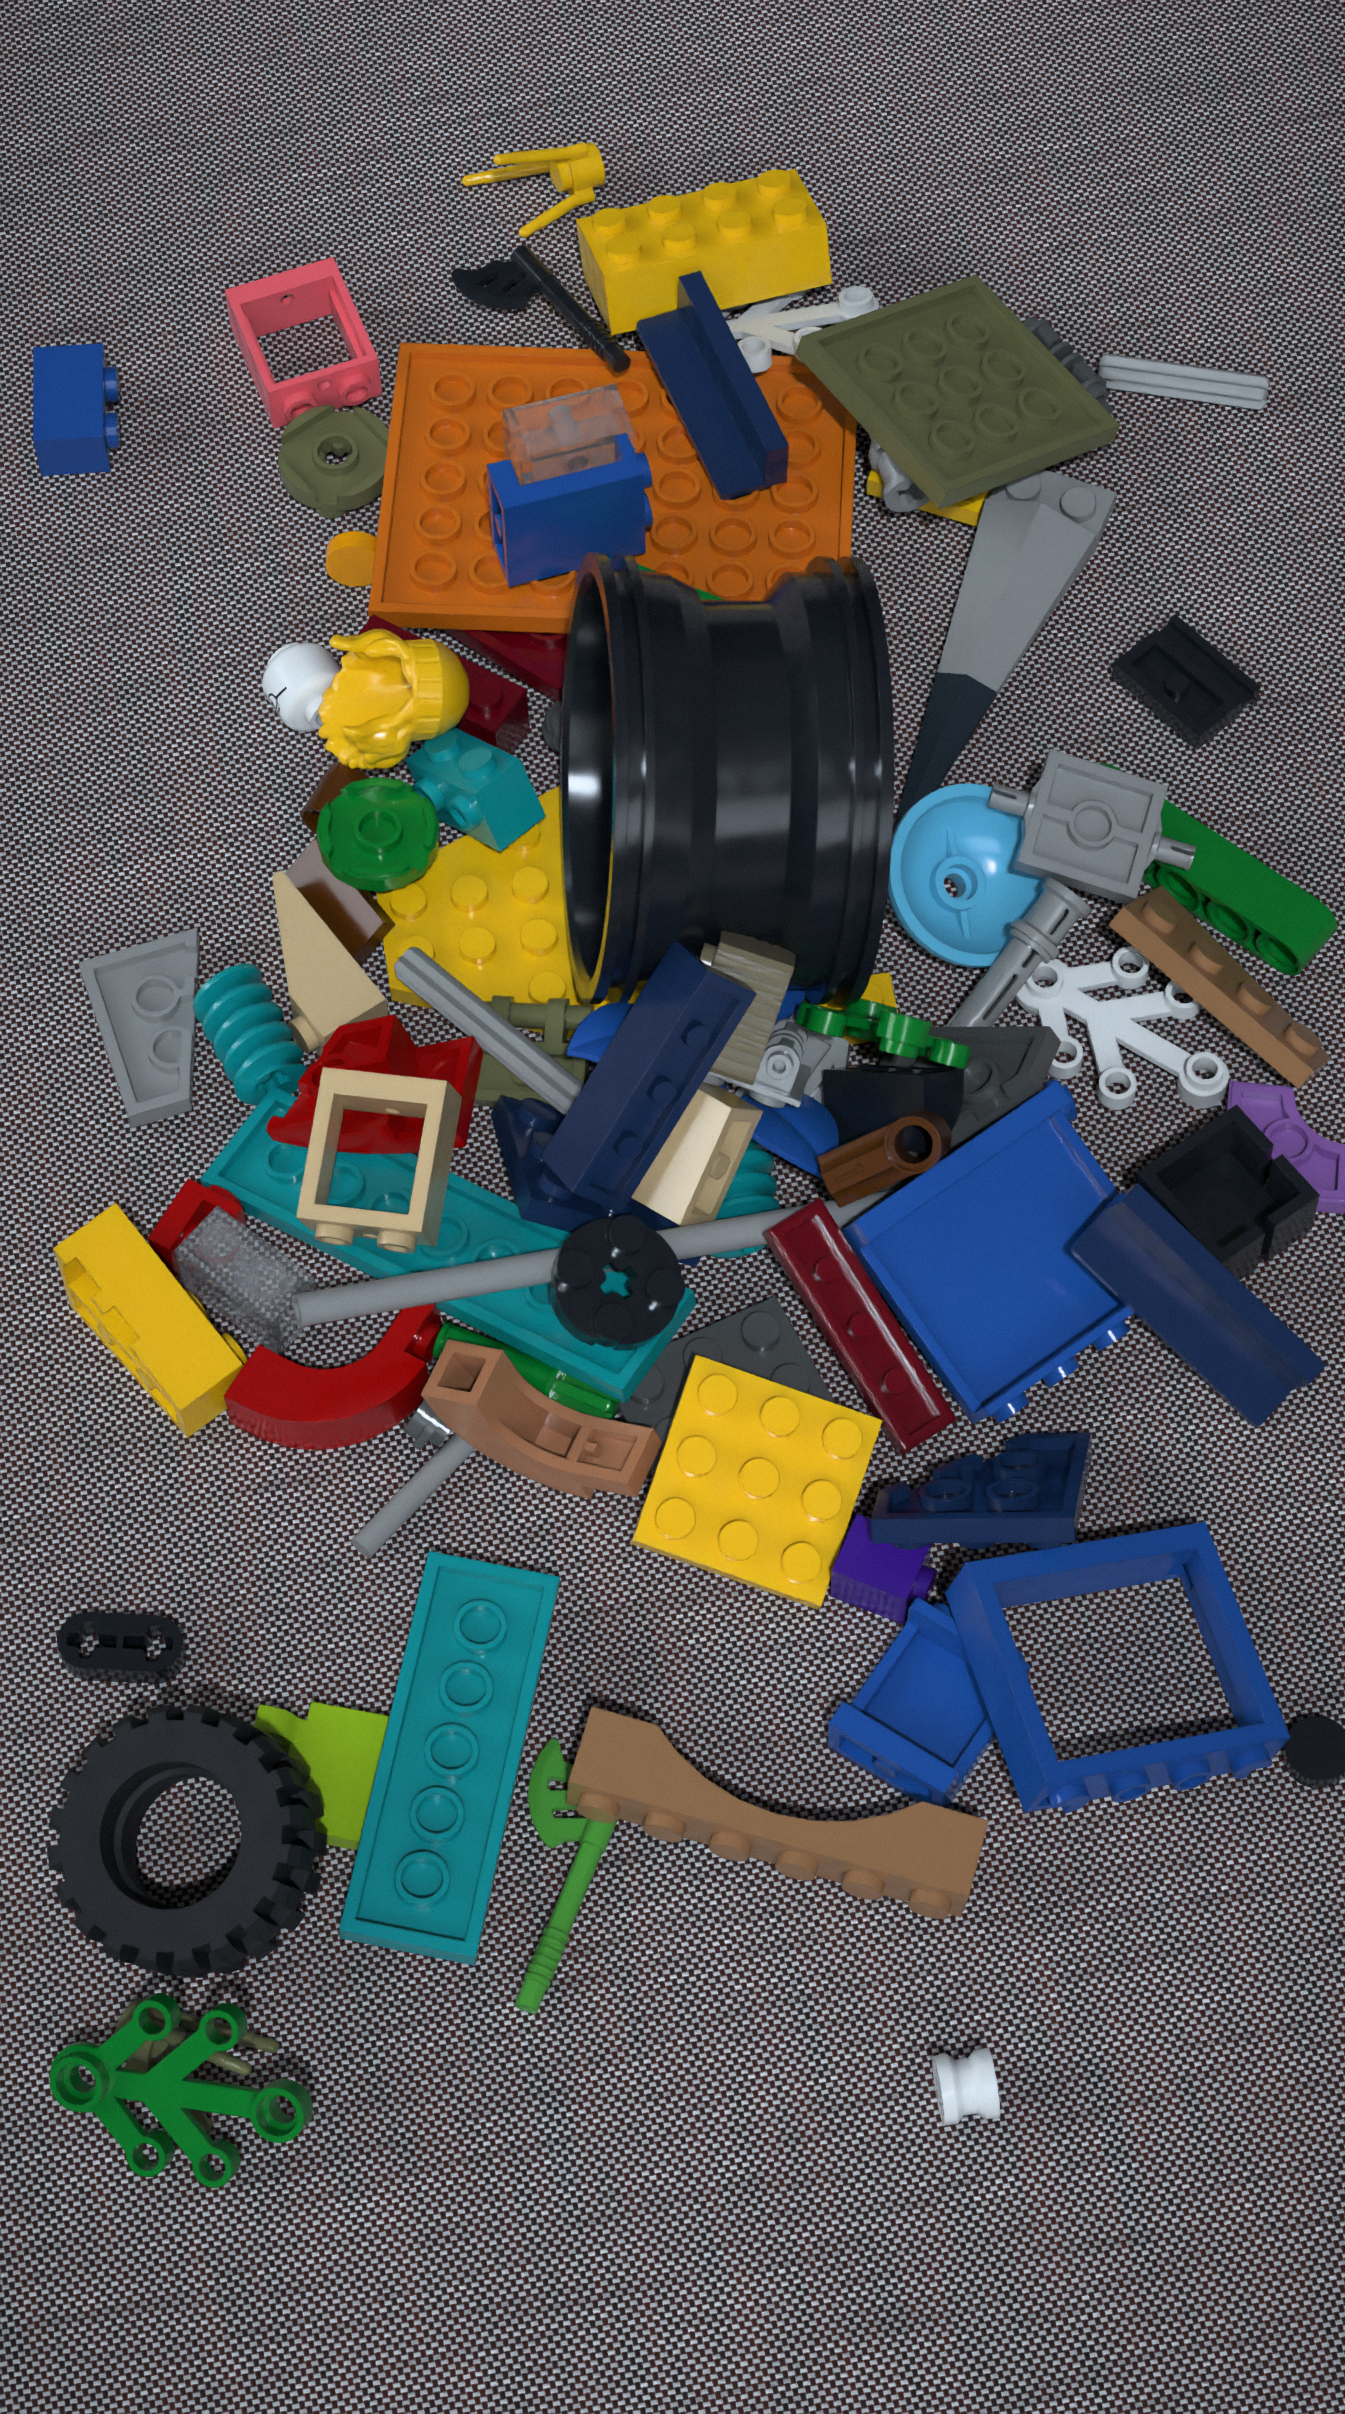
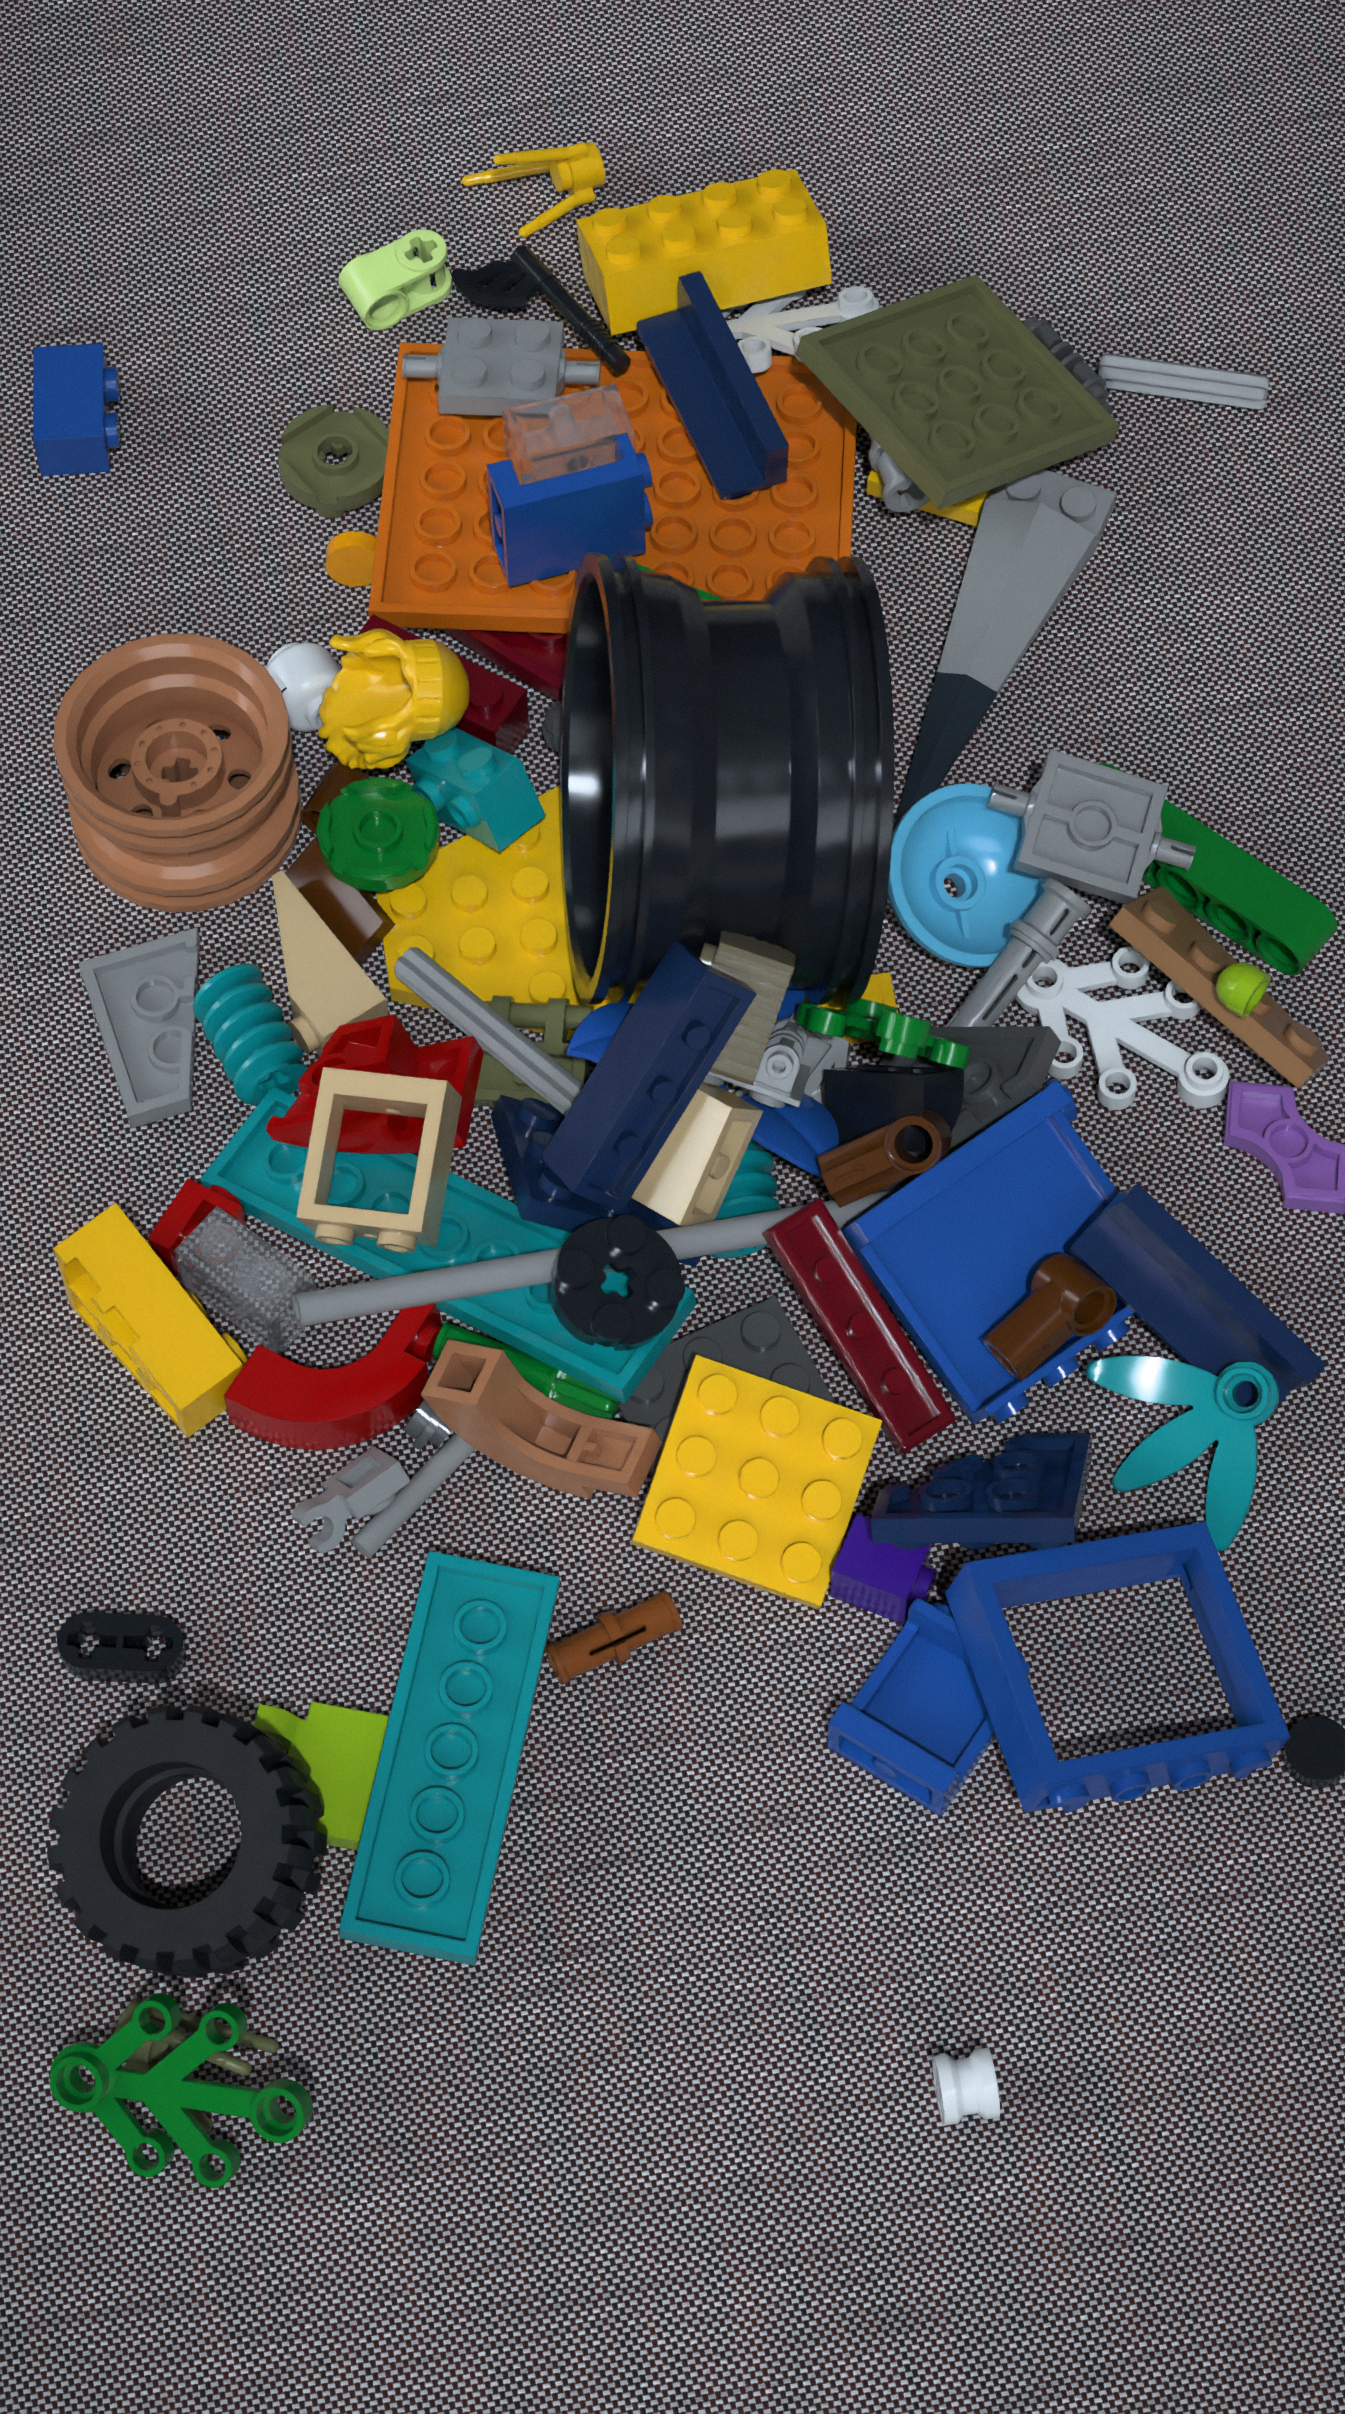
(218, 807): none -> nougat wheel
(314, 293): coral window -> none
(356, 1491): none -> light grey plate
(395, 284): none -> yellowish green piece
(499, 365): none -> light grey plate
(554, 1831): bright green piece -> none
(613, 1637): none -> dark orange pin
(911, 1855): medium nougat arch -> none
(1062, 1302): none -> reddish brown piece
(1182, 1440): none -> teal plant
(1186, 681): black plate -> none
(1218, 1197): black piece -> none
(1242, 988): none -> lime hinge

